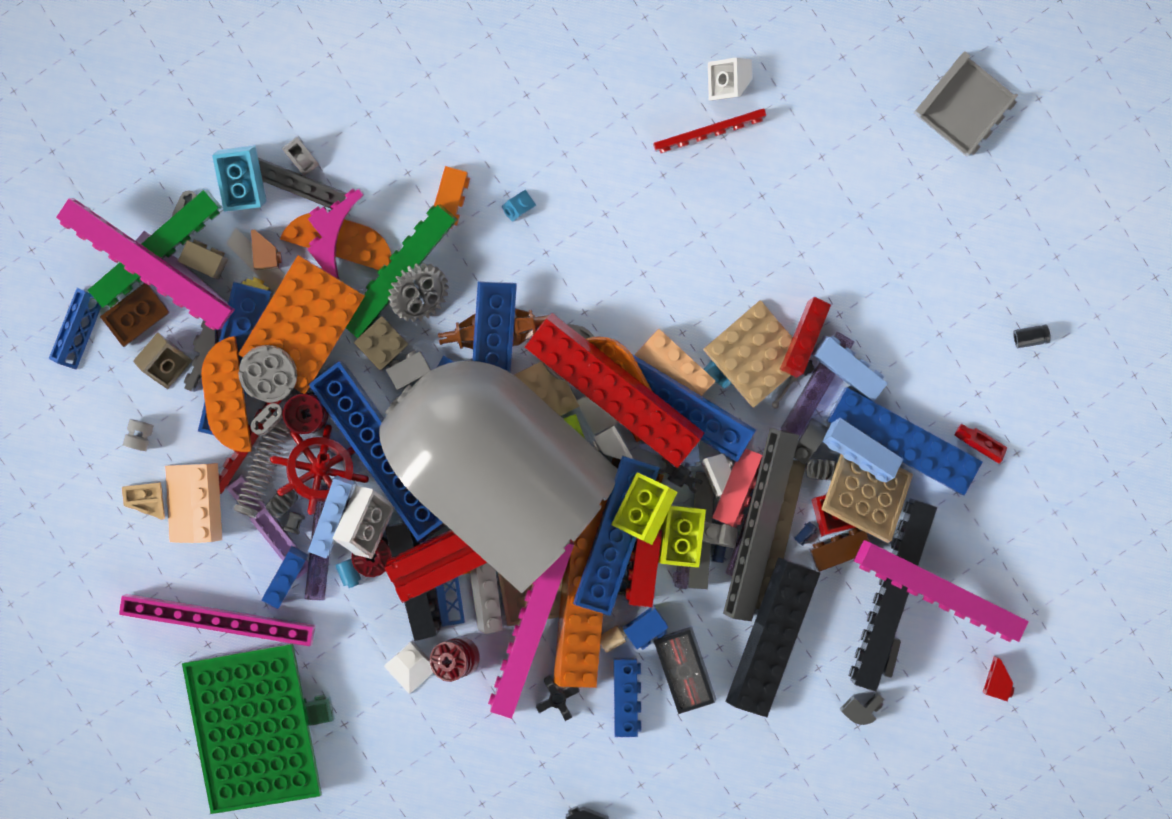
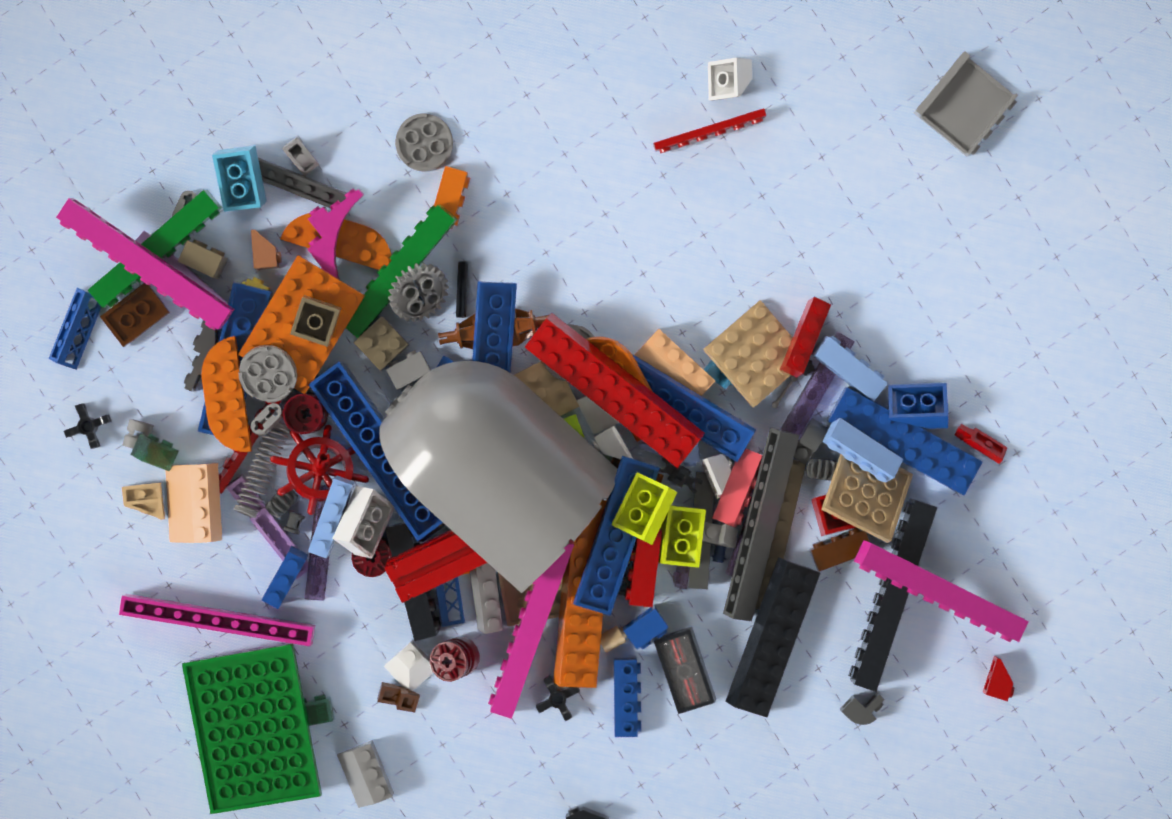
(84, 416): none -> black pin
(154, 452): none -> clear green brick
(162, 361): dark tan slope -> none
(243, 249): white sticker -> none
(315, 320): none -> dark tan brick
(348, 574): dark azure brick -> none
(365, 774): none -> light grey slope
(401, 697): none -> reddish brown slope
(424, 142): none -> light grey tile
(462, 285): none -> black axle
(518, 205): dark azure bracket -> none
(803, 536): dark blue pin -> none
(891, 661): dark grey tile -> none
(919, 404): none -> blue slope
(1031, 336): black piece -> none

